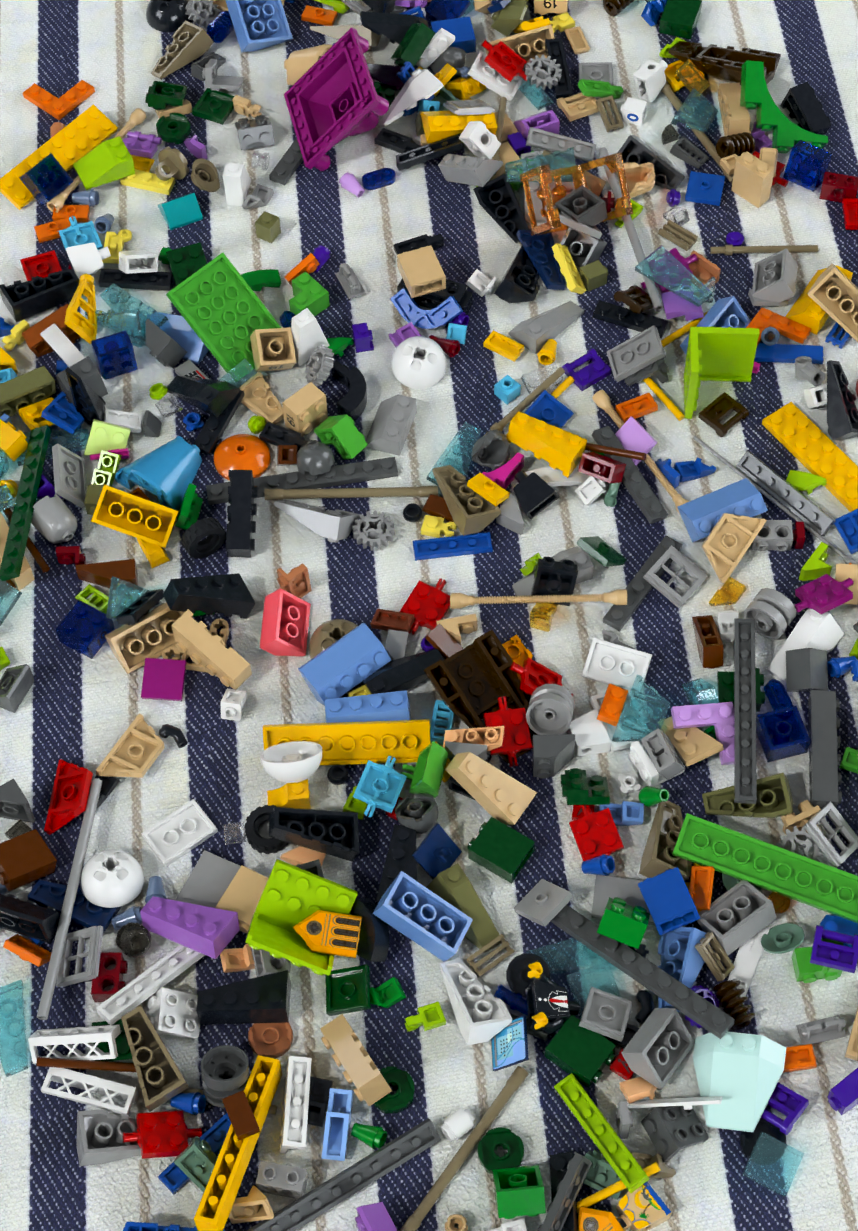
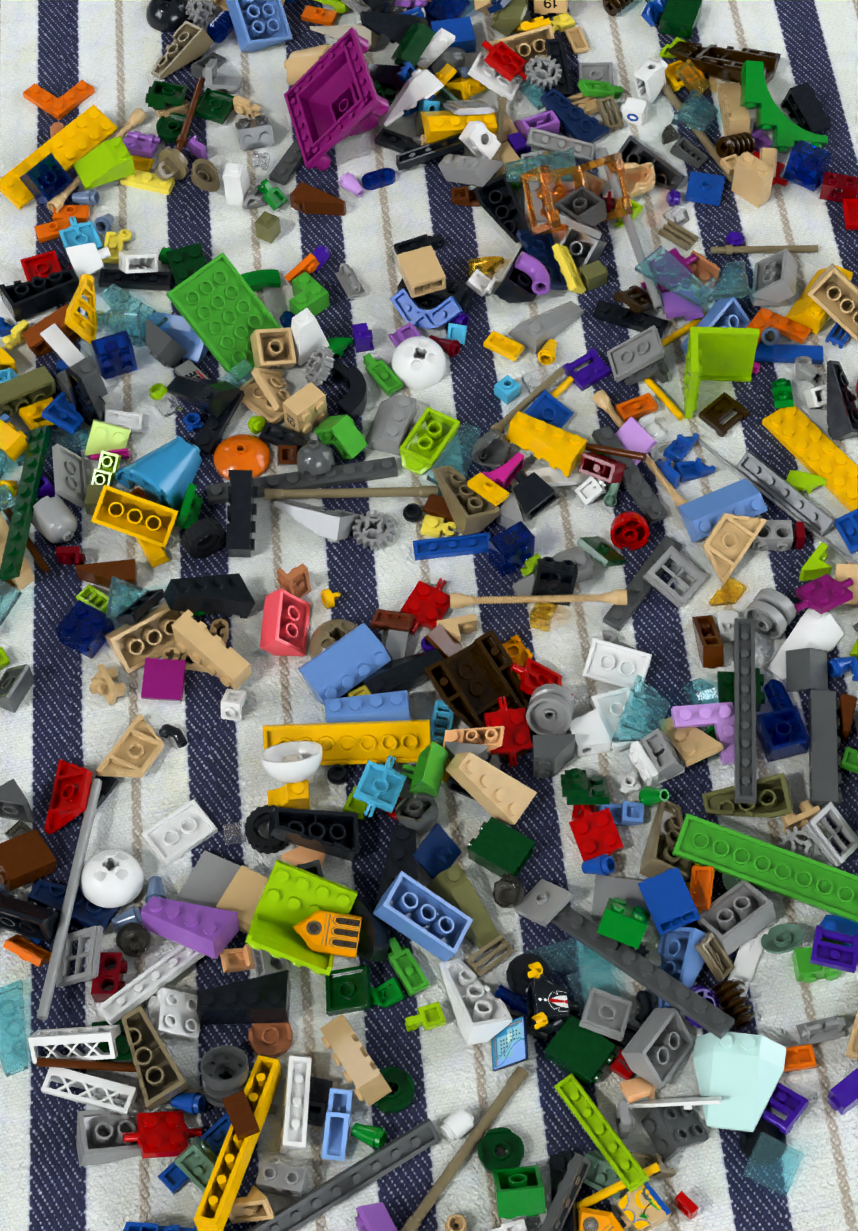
(104, 684): none -> tan hips
(151, 425): dark grey slope -> none
(181, 211): teal slope -> none
(182, 138): none -> reddish brown bar
(272, 196): none -> green plate
(272, 386): none -> tan wing
(314, 201): none -> reddish brown slope
(328, 598): none -> yellow tile
(382, 375): none -> bright green hinge
(406, 968): none -> bright green hinge
(427, 440): none -> lime slope
(464, 197): none -> reddish brown slope
(485, 264): none -> clear yellow slope
(508, 891): none -> clear smoke hair
(511, 549): none -> clear blue brick
(536, 271): none -> medium lavender cylinder
(573, 118): none -> dark blue wing
(612, 704): orange plate -> none
(629, 530): none -> red cylinder
(651, 427): none -> white bracket
(680, 447): none -> blue slope
(686, 1206): none -> red tile
(732, 282): none -> clear light blue wing
(780, 902): clear orange tile -> none
(782, 393): none -> green slope
(846, 714): none -> reddish brown slope

